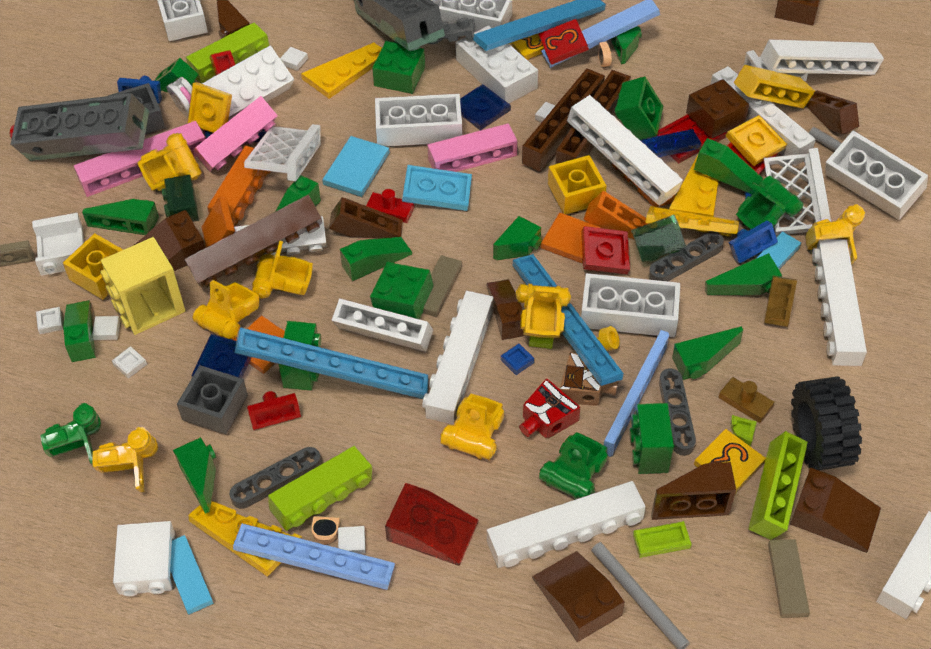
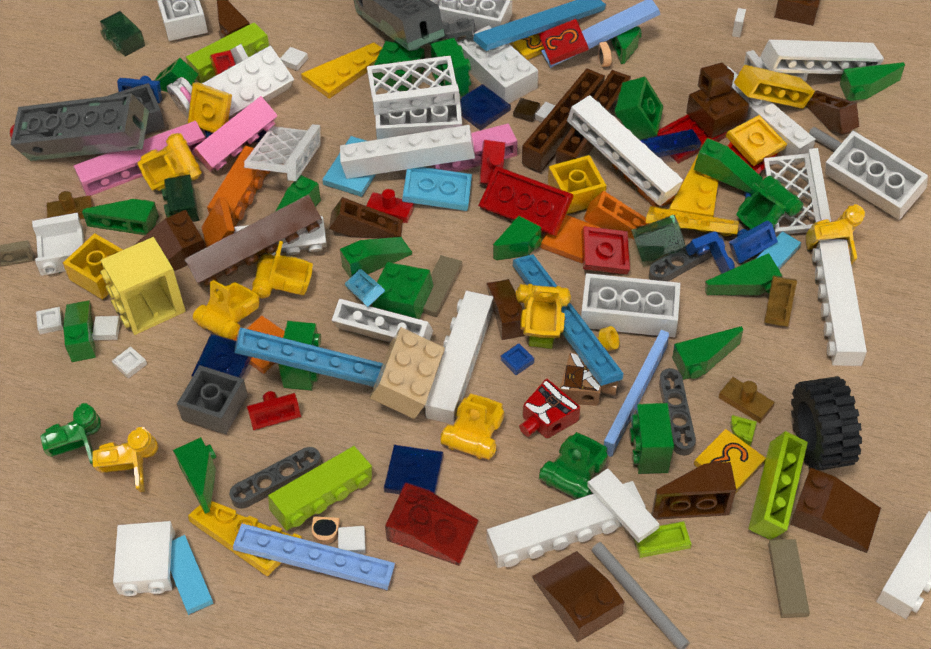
(68, 205): none -> pearl gold tile
(122, 33): none -> clear green brick
(239, 54): none -> white tile
(364, 287): none -> medium azure tile
(407, 151): none -> white brick
(407, 373): none -> tan brick
(414, 467): none -> clear blue tile
(415, 97): none -> white fence
(460, 65): none -> green brick
(491, 156): none -> red tile
(518, 195): none -> red tile
(526, 109): none -> dark brown tile
(623, 505): none -> white tile
(715, 79): none -> reddish brown brick
(716, 245): none -> blue bracket
(738, 24): none -> white tile
(867, 81): none -> green slope

